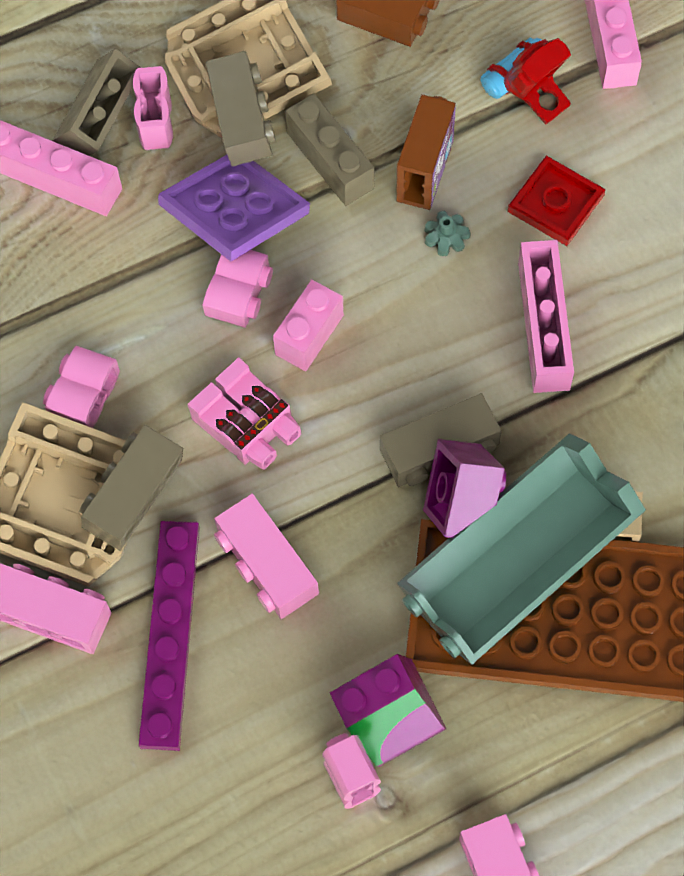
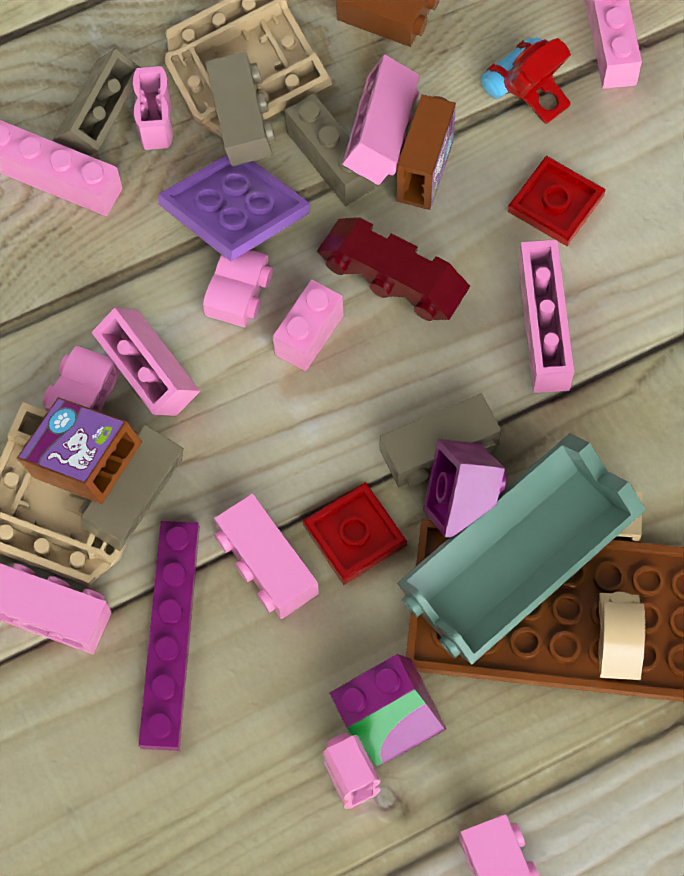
(79, 450): none -> brick
(145, 362): none -> bright pink brick
(244, 415): bright pink hips -> none
(354, 533): none -> red tile
(382, 120): none -> bright pink brick
(394, 268): none -> dark red brick
(446, 233): sand green plant -> none
(621, 636): none -> tan brick

